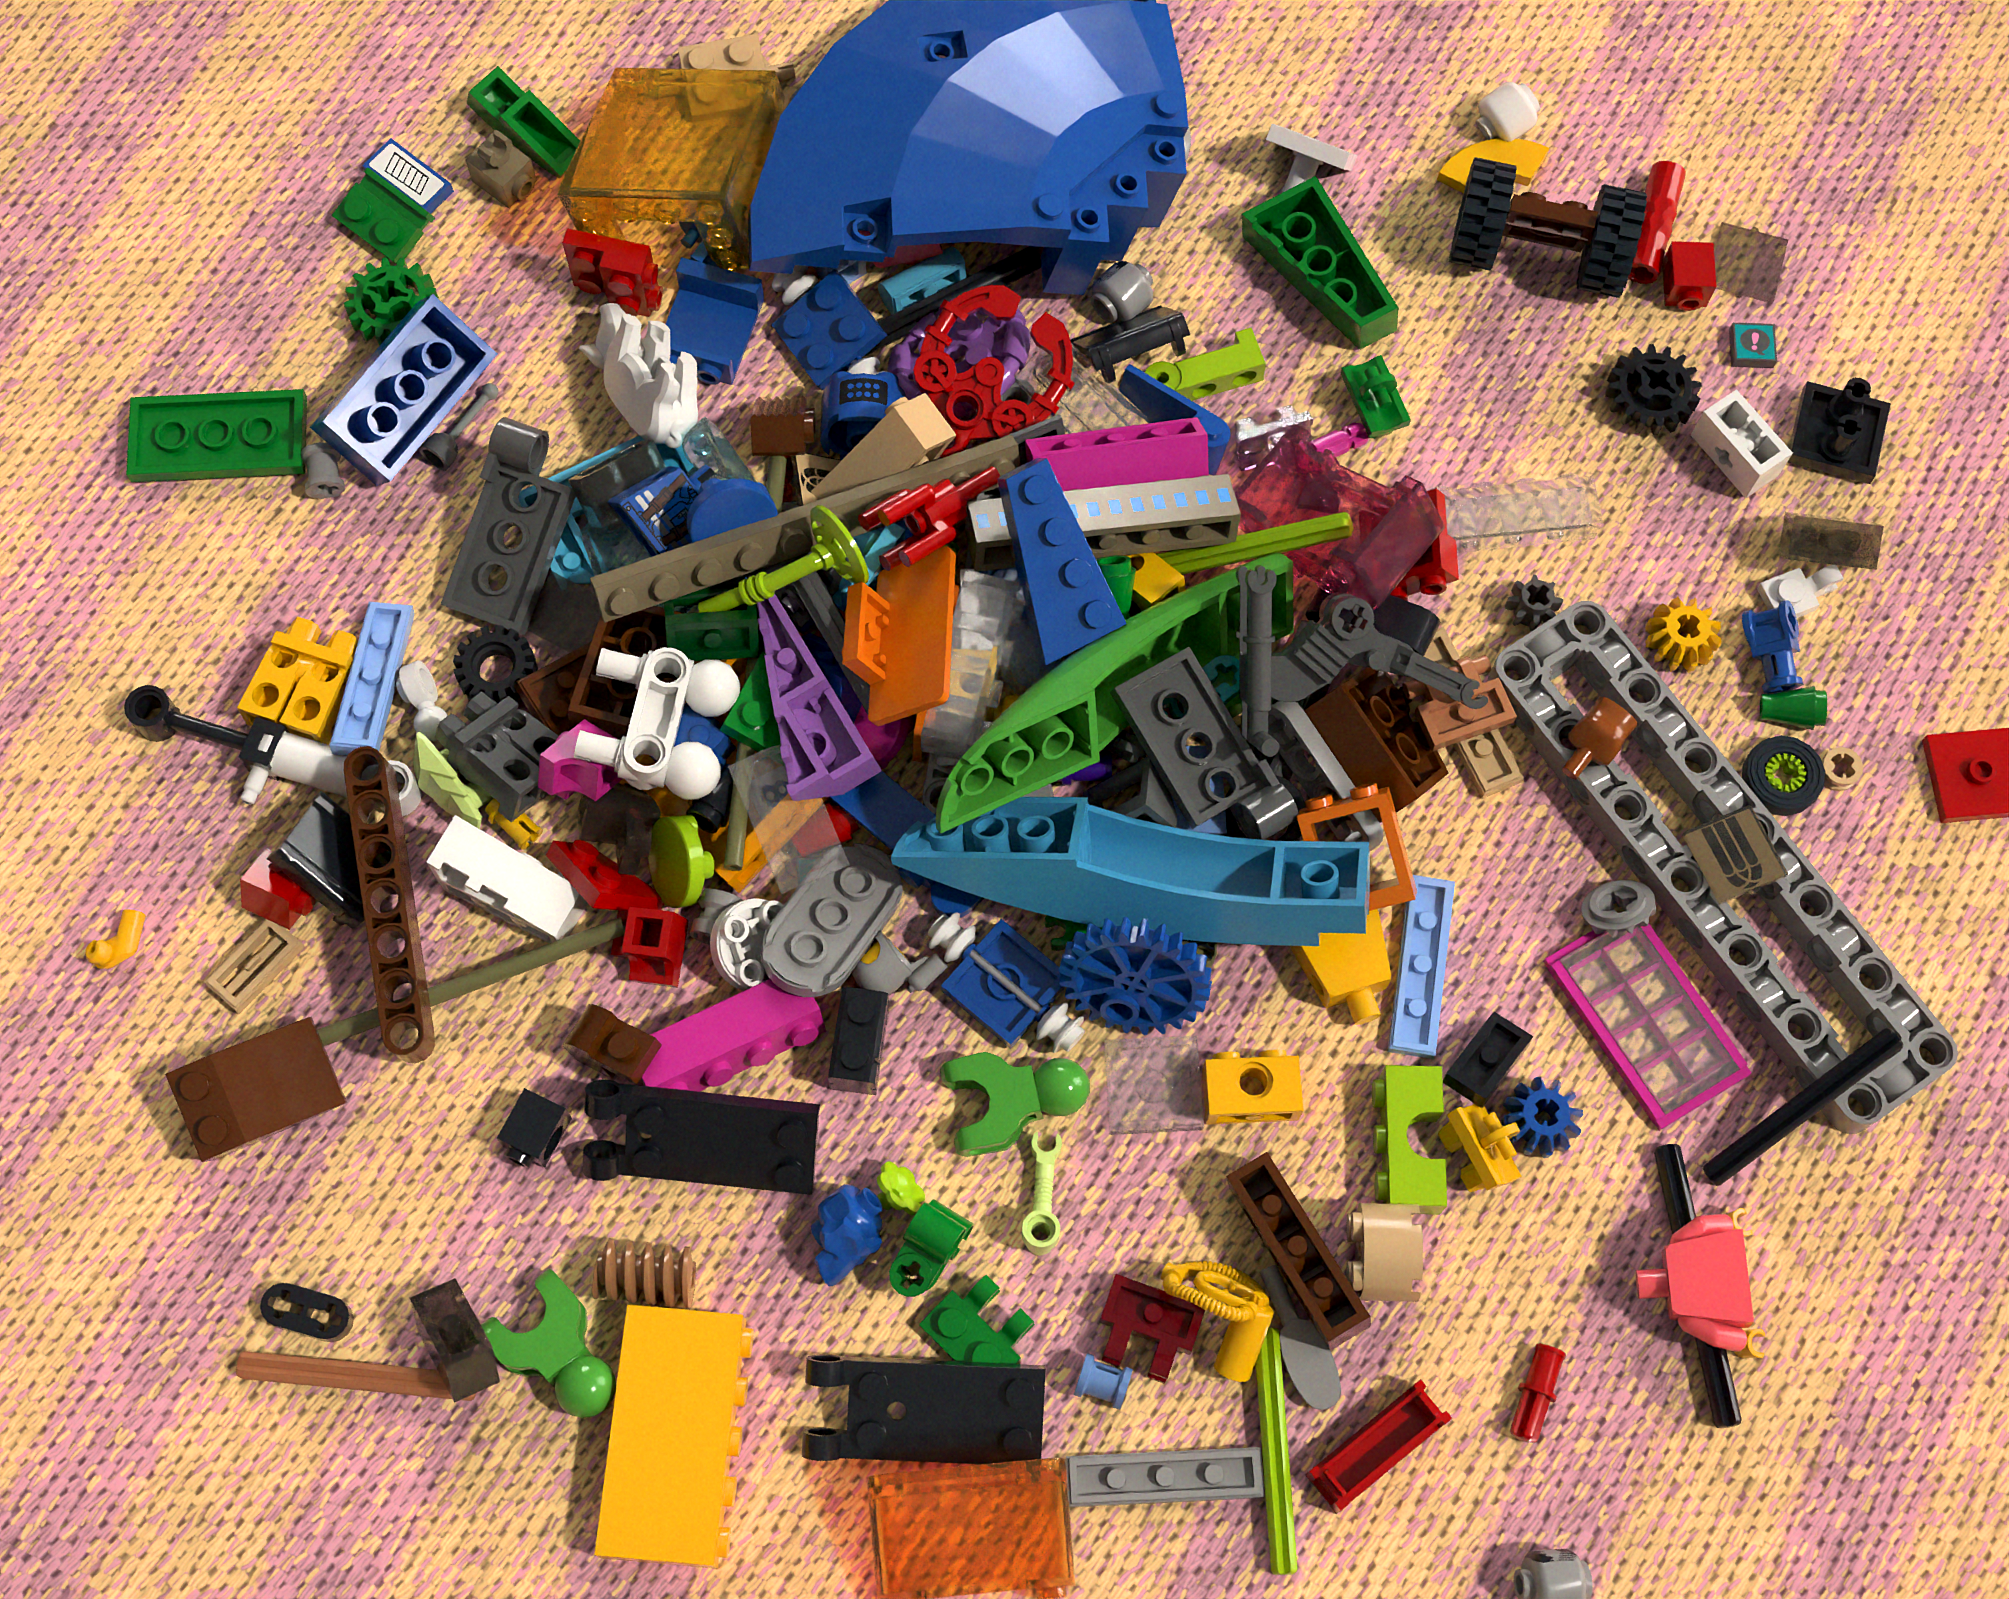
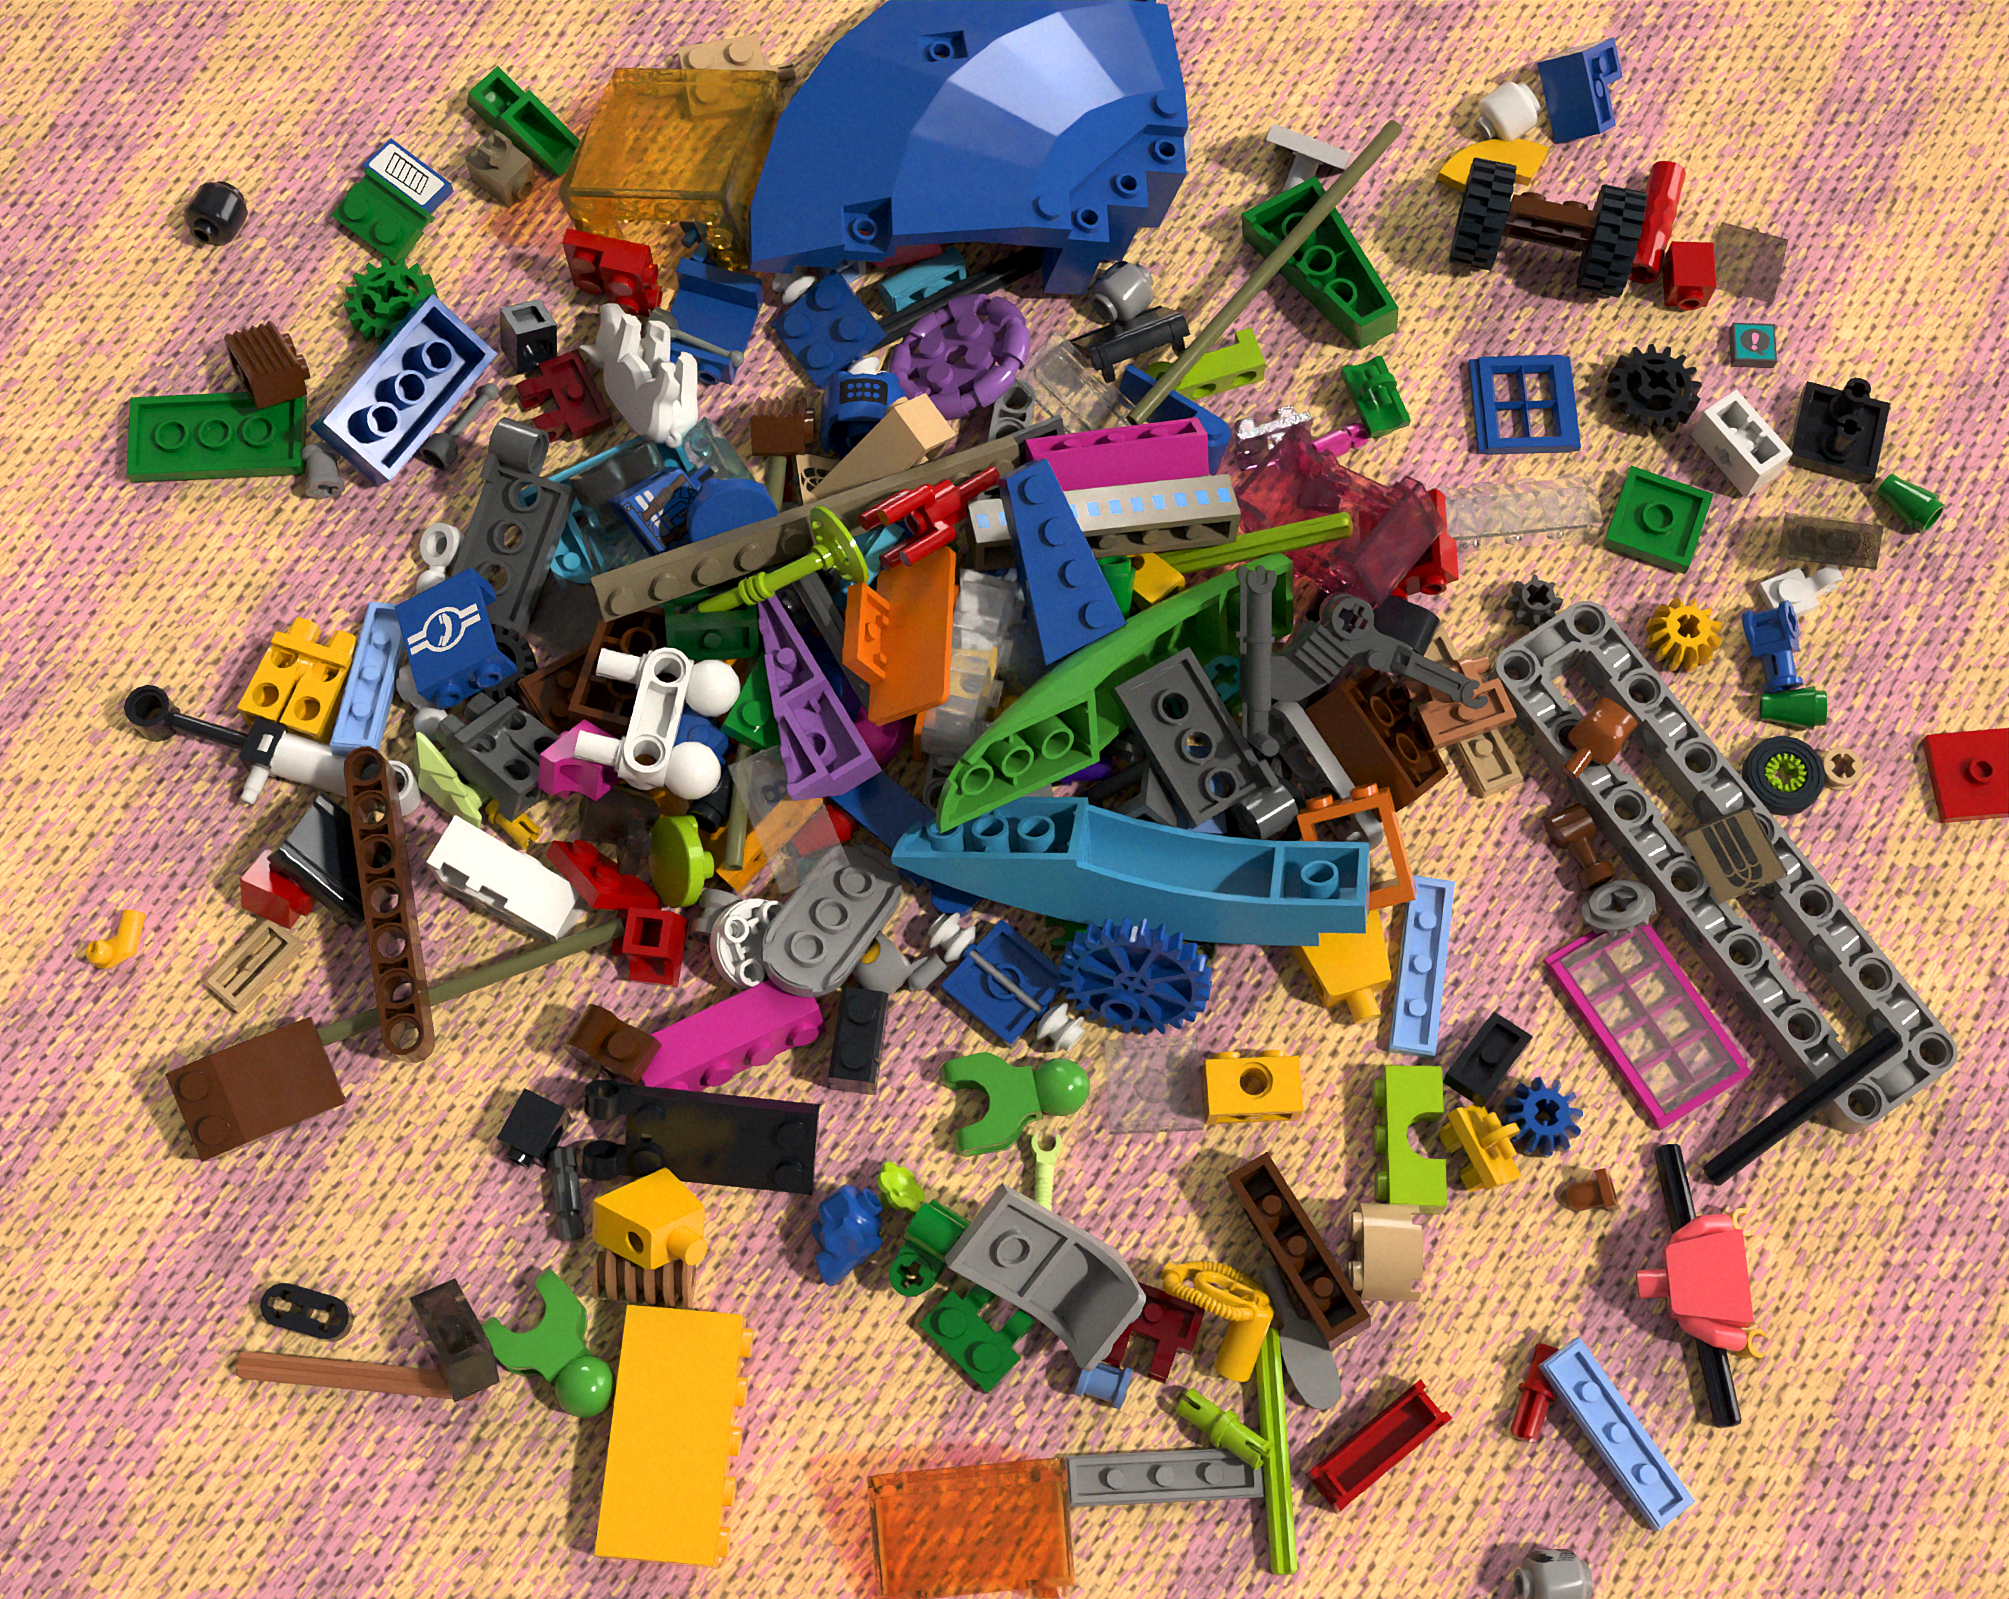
(215, 213): none -> black head
(267, 365): none -> reddish brown brick
(440, 550): none -> white plate
(452, 640): none -> blue panel
(527, 335): none -> black brick
(566, 1194): none -> dark grey axle
(574, 393): none -> dark red plate
(651, 1221): none -> yellow torso
(670, 320): none -> light grey hinge
(951, 1414): black hinge -> none
(982, 383): red piece -> none
(1050, 1271): none -> light grey bracket
(1224, 1429): none -> lime pin
(1263, 274): none -> olive piece
(1562, 404): none -> blue piece
(1573, 831): none -> reddish brown leg
(1578, 89): none -> blue panel
(1593, 1193): none -> dark orange piece
(1616, 1434): none -> light blue tile
(1658, 519): none -> green plate
(1912, 503): none -> green cone

